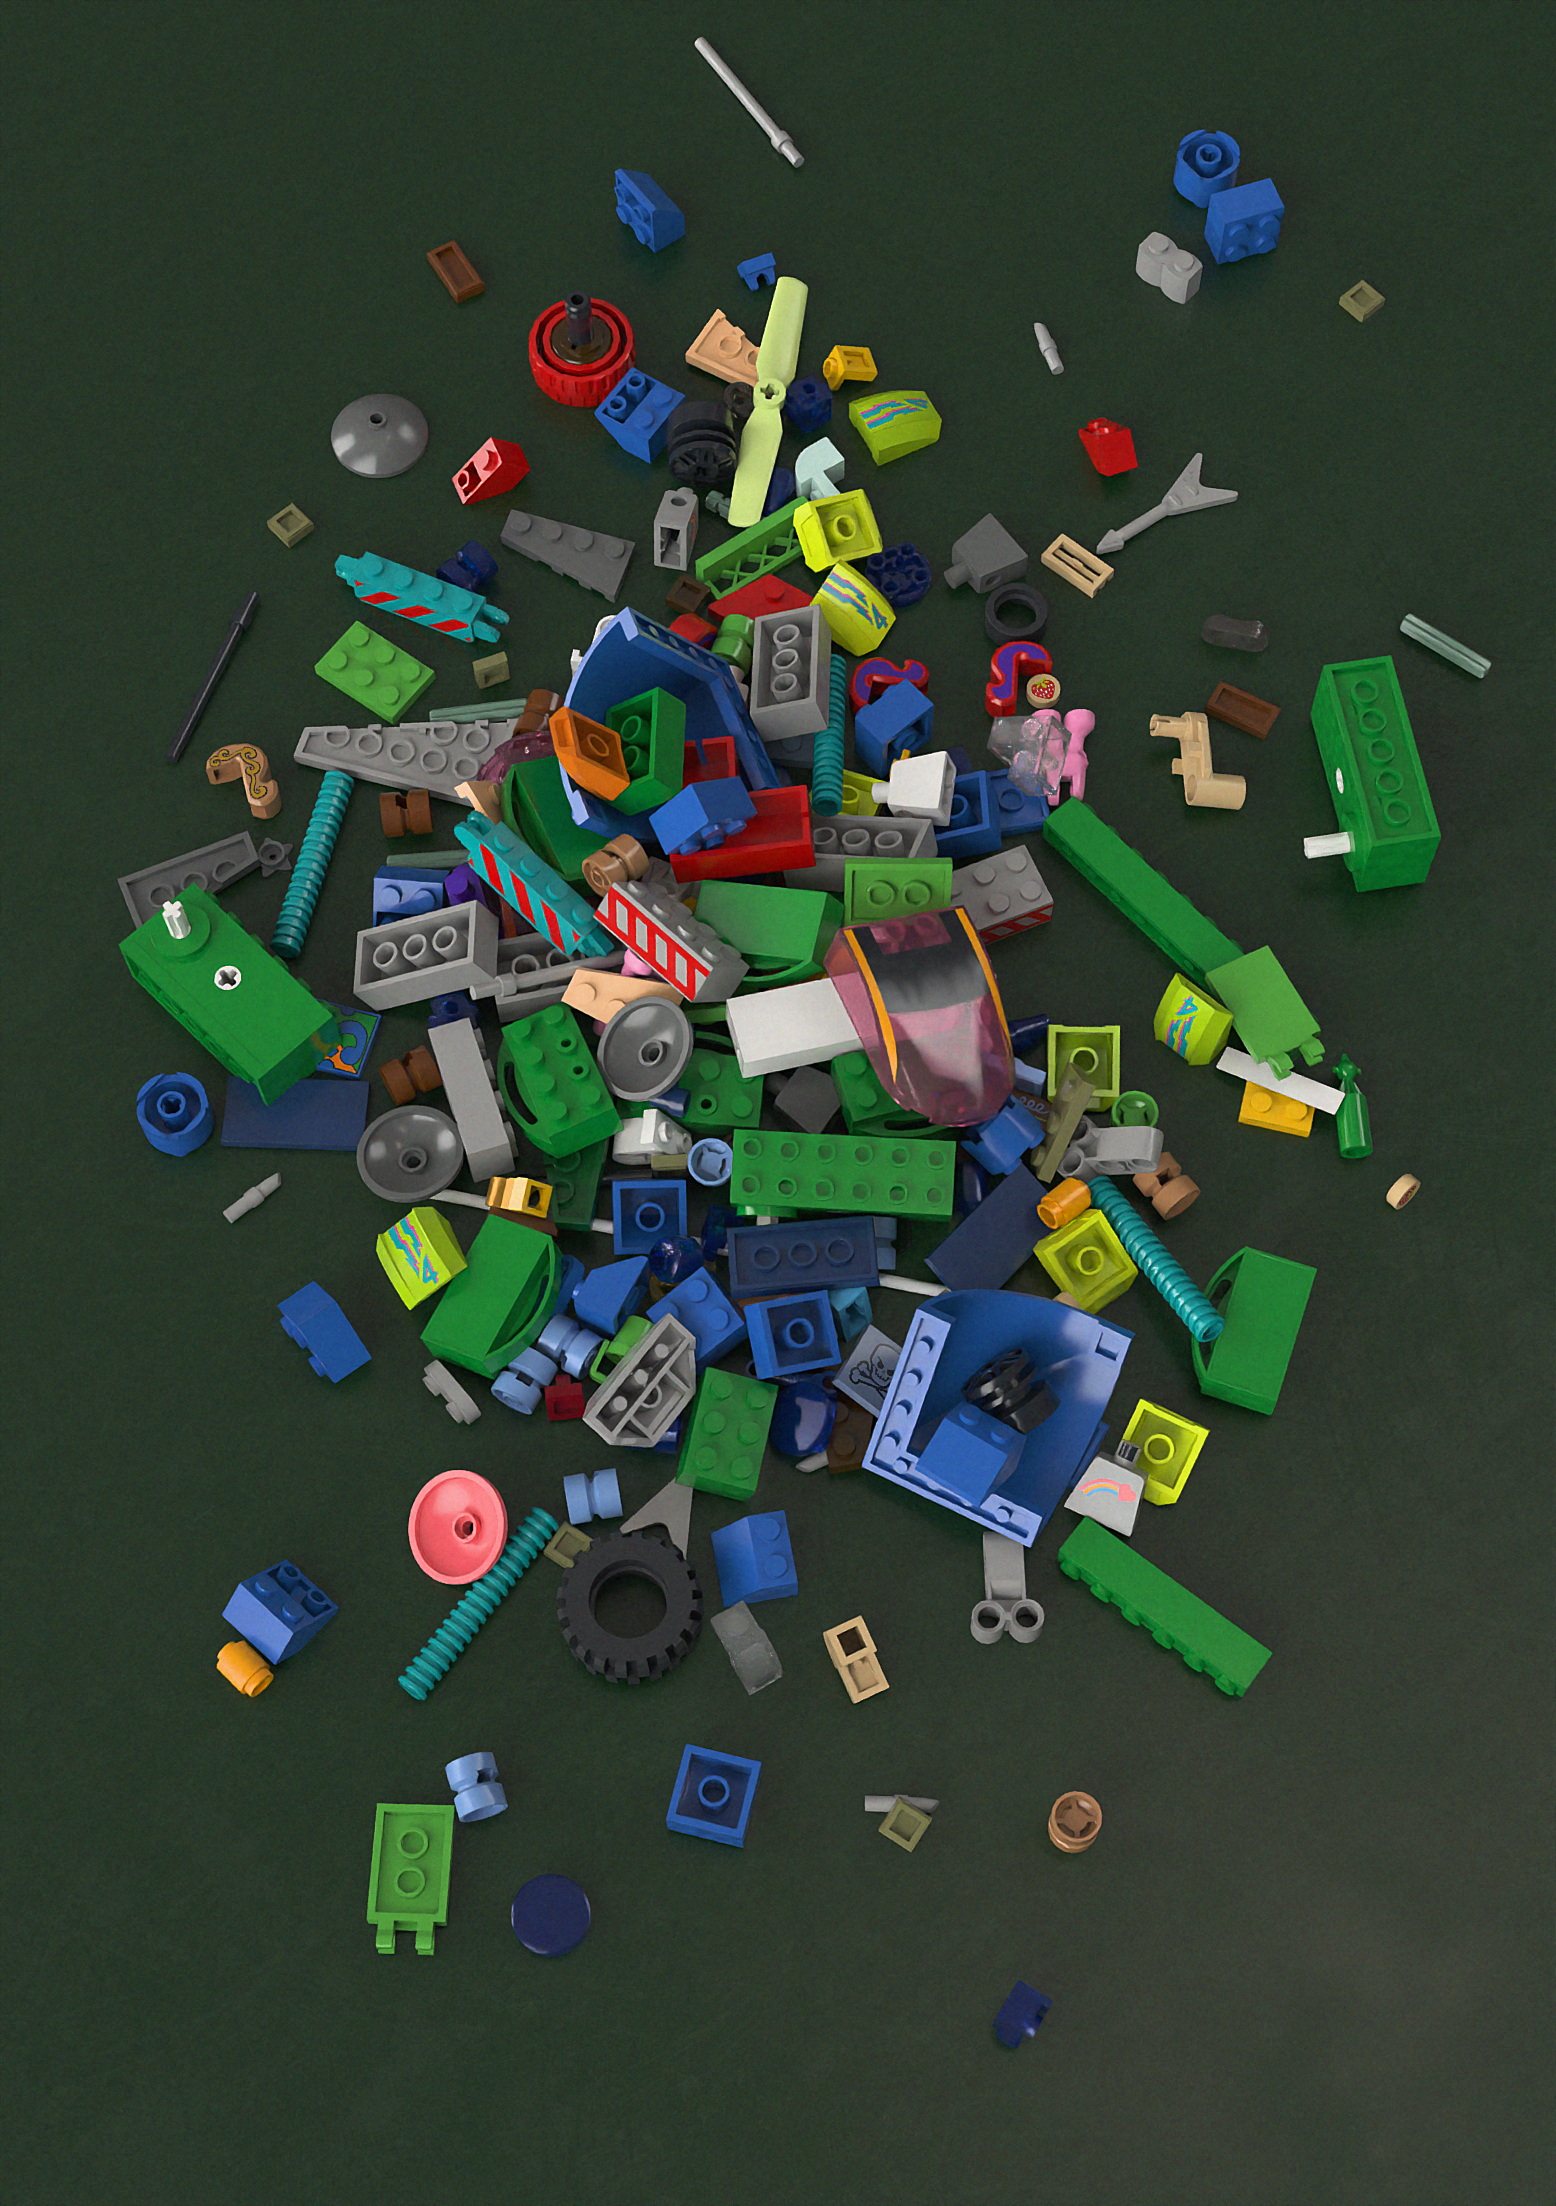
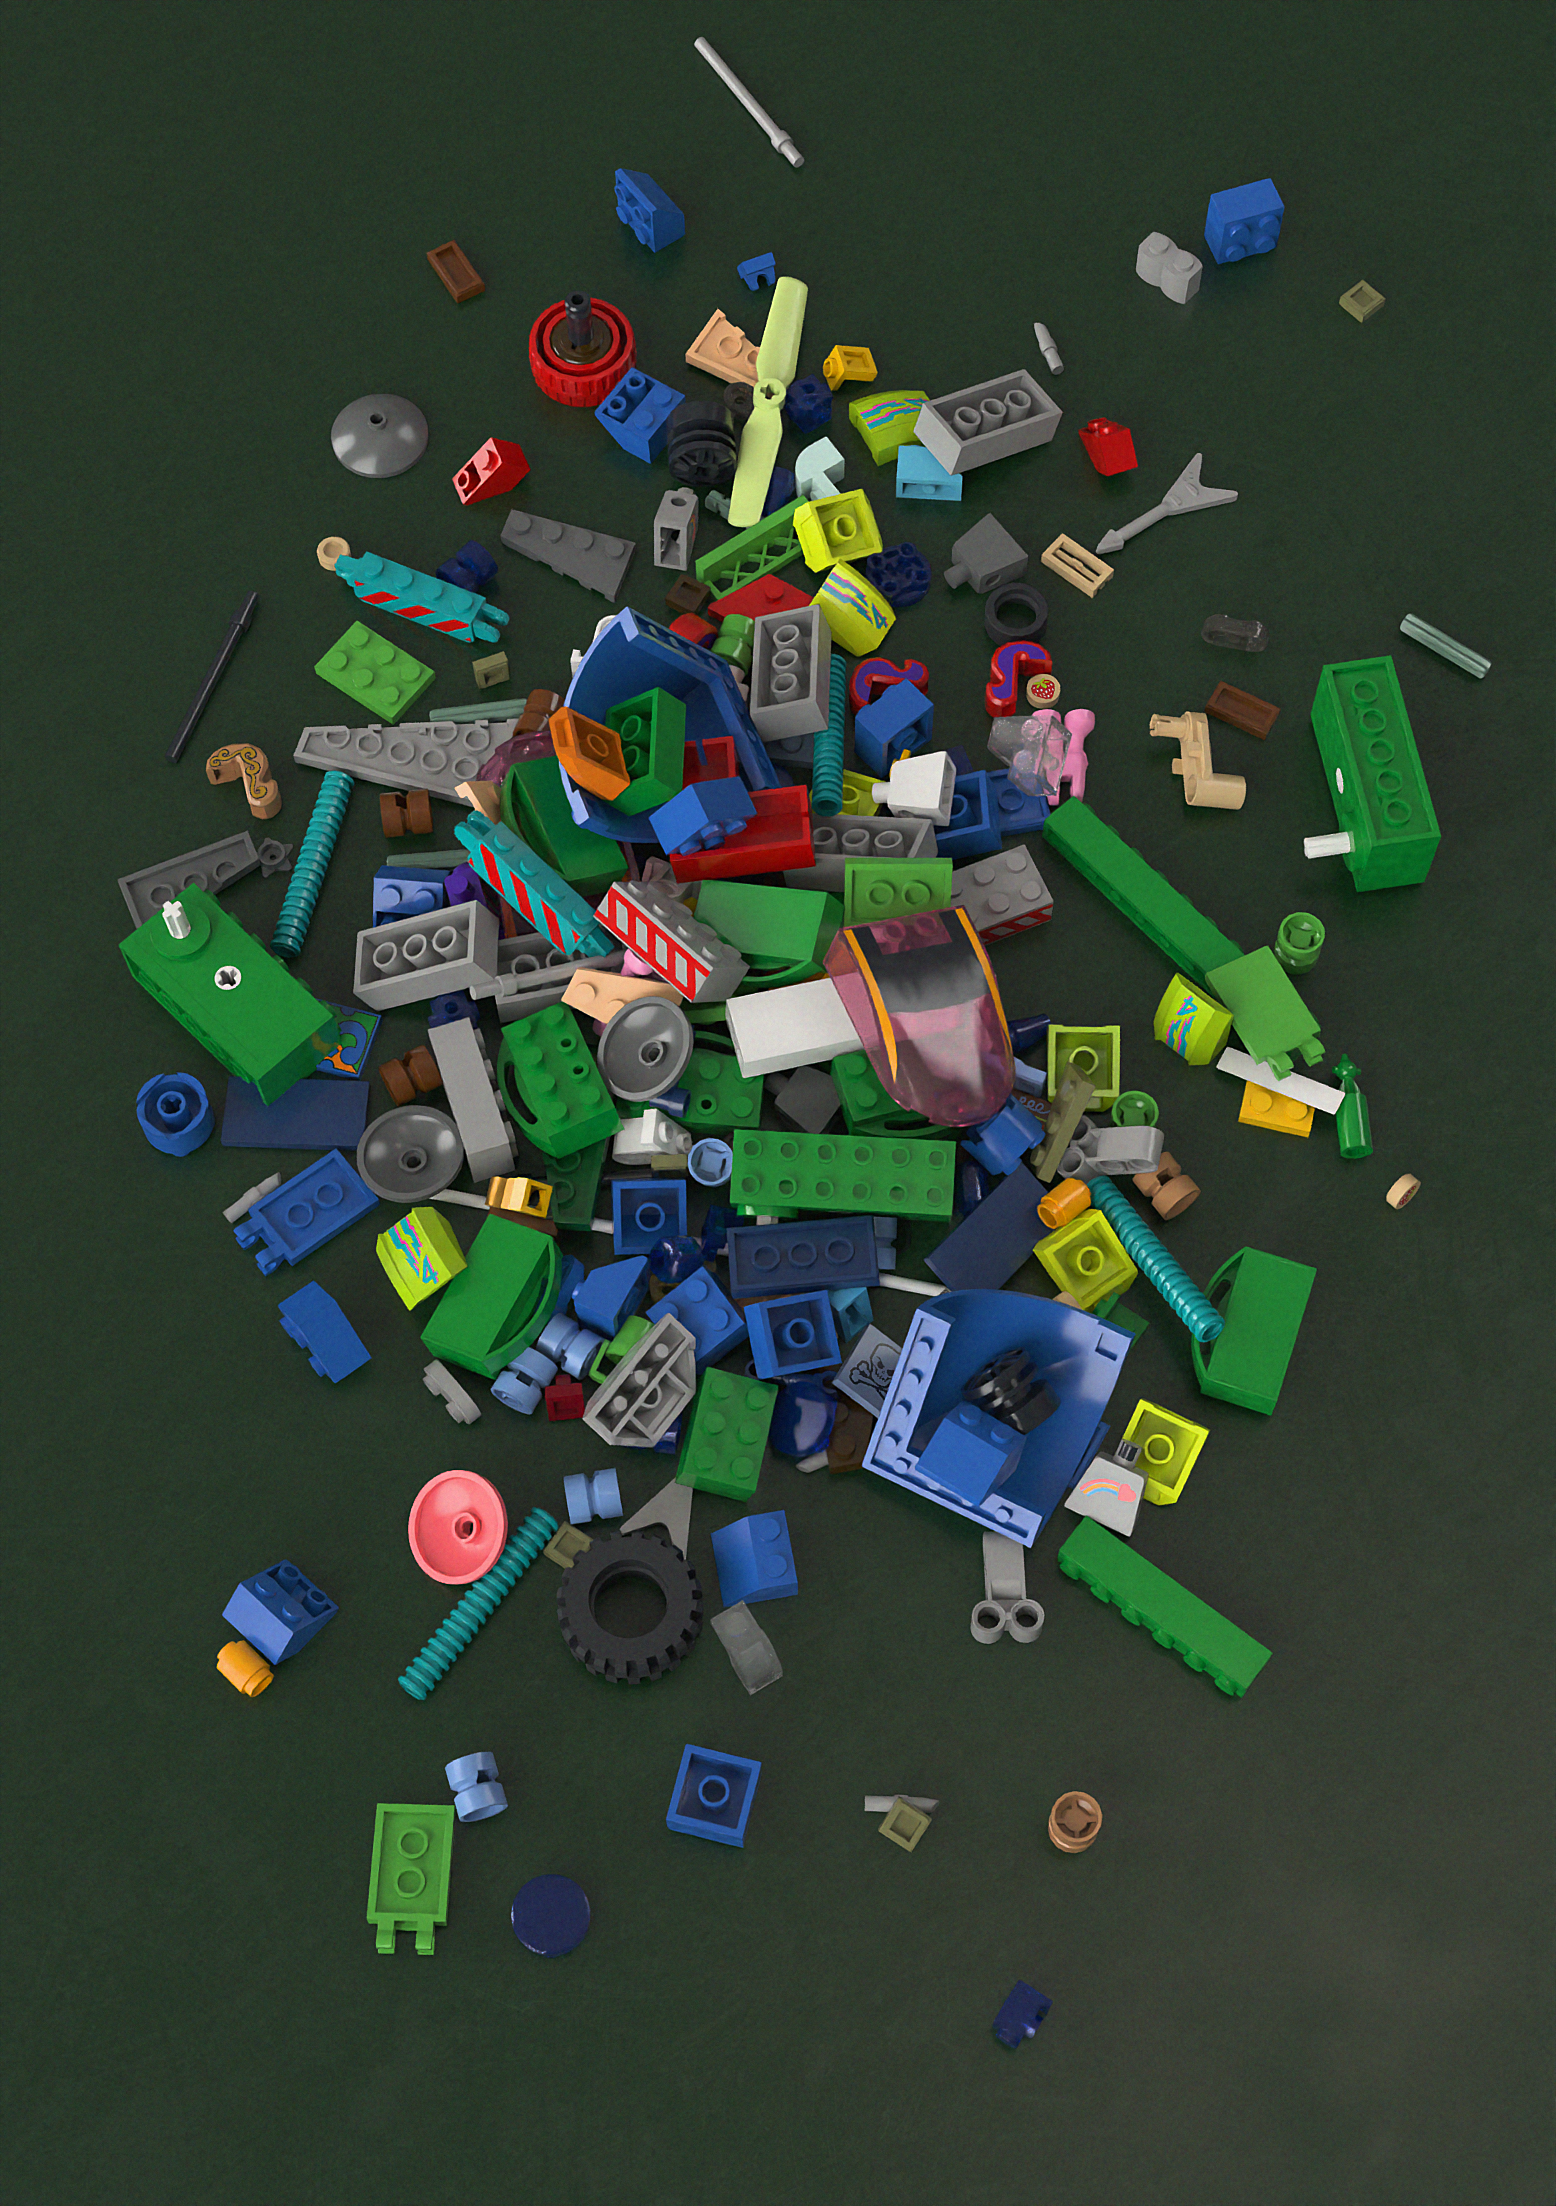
(290, 525): olive tile -> none
(306, 1212): none -> blue tile
(330, 550): none -> tan tile
(619, 861): medium nougat wheel -> none
(854, 1657): tan brick -> none
(924, 477): none -> medium azure slope
(987, 422): none -> light grey brick
(1121, 1316): none -> green bracket
(1206, 165): blue brick -> none
(1299, 942): none -> bright green wheel

